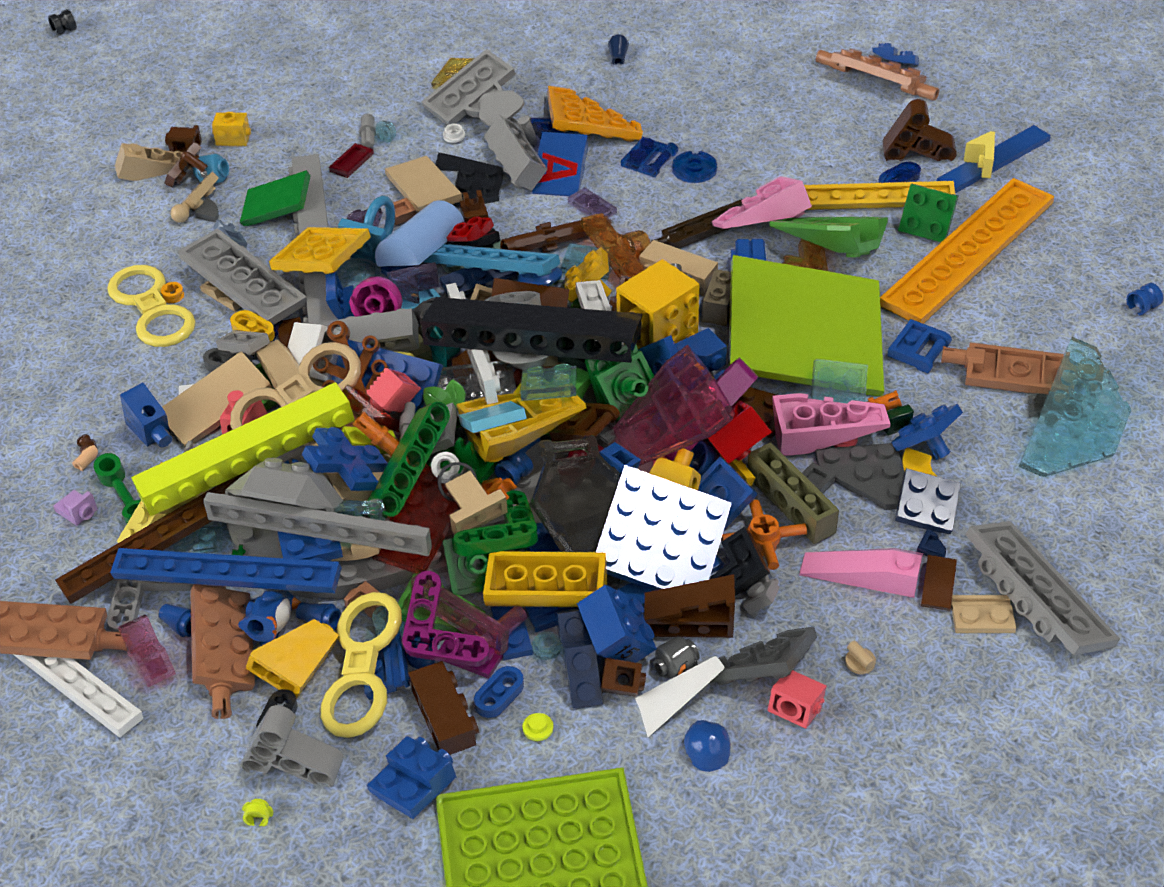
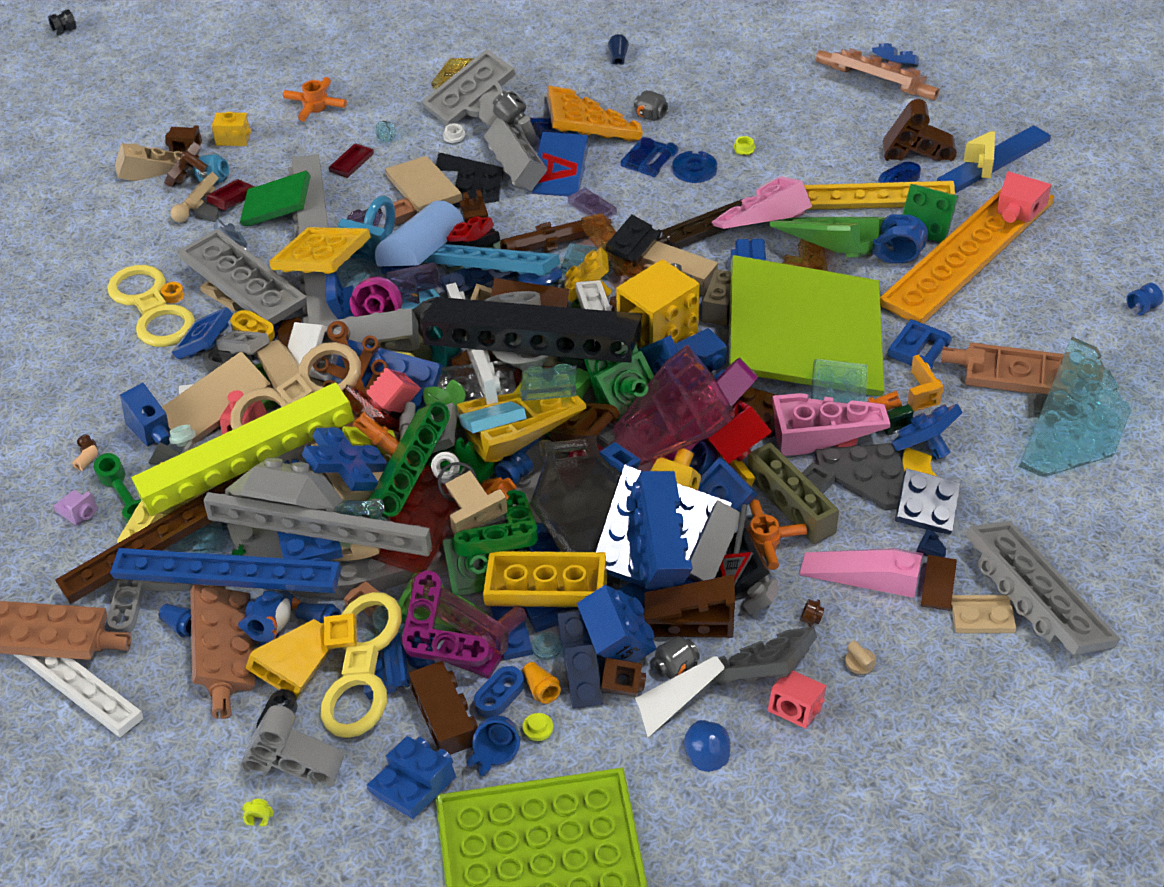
(145, 651): clear pink brick -> none
(162, 453): none -> dark grey tile
(181, 435): none -> light aqua plate
(203, 333): none -> blue plate
(229, 194): none -> dark red tile
(314, 97): none -> orange bar
(340, 631): none -> yellow plate
(367, 130): light grey axle -> none
(494, 743): none -> blue piece
(509, 107): none -> dark grey head
(541, 683): none -> light orange cone
(633, 240): none -> black plate
(651, 105): none -> dark grey head
(660, 530): none -> blue wedge
(713, 541): none -> light grey tile
(736, 562): none -> dark grey piece
(744, 145): none -> neon yellow plate
(812, 612): none -> reddish brown plate
(906, 236): none -> blue helmet
(930, 388): none -> light orange bracket
(1022, 197): none -> coral torso

